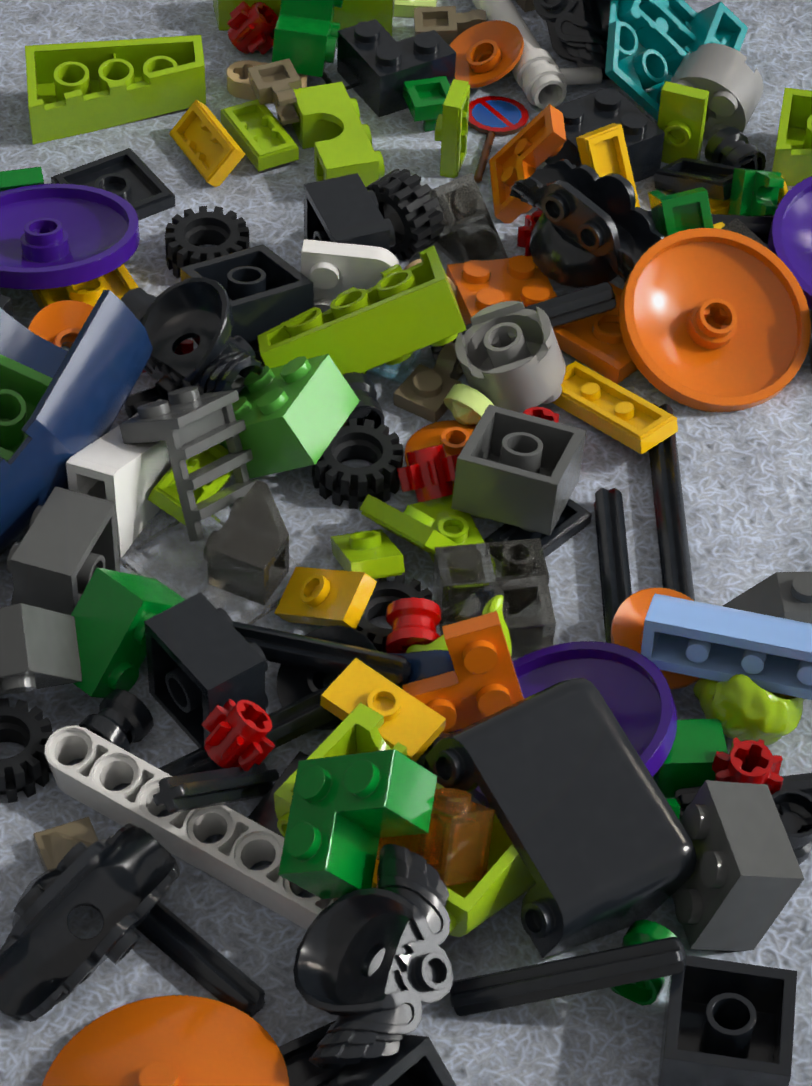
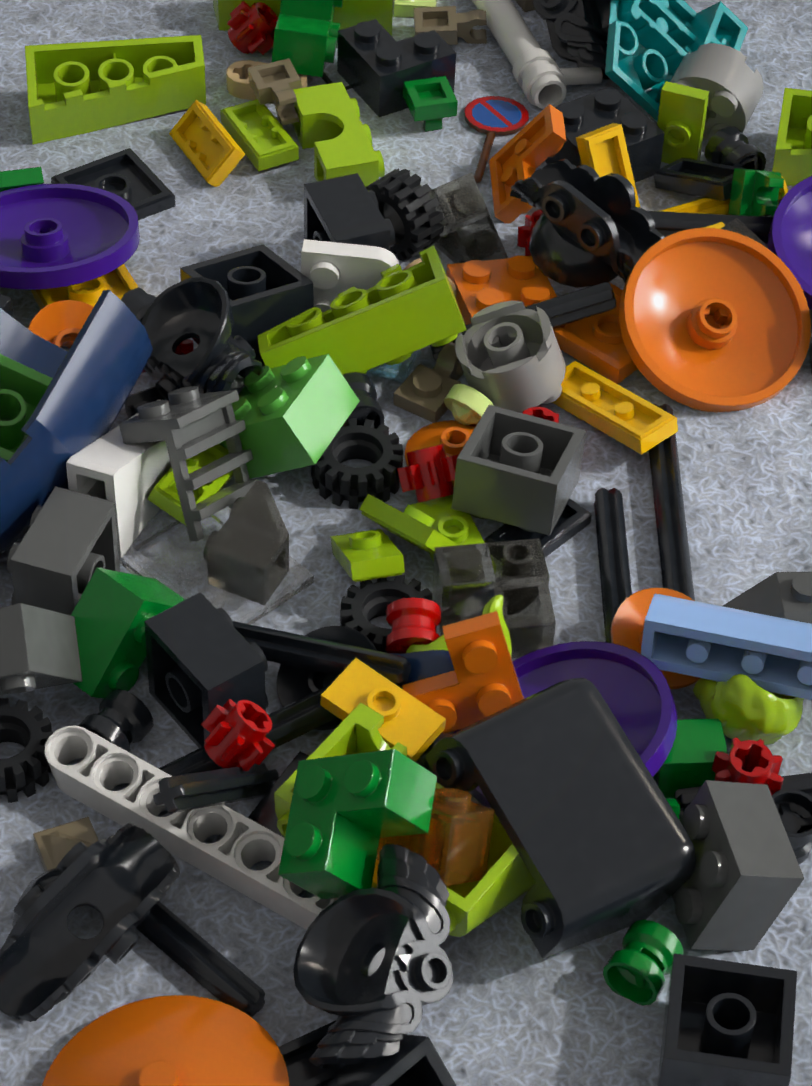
(203, 228): black tyre -> none
(325, 597): yellow plate -> none
(453, 128): lime plate -> none
(487, 52): orange dish -> none
(568, 976): black axle -> none
(680, 210): green panel -> none

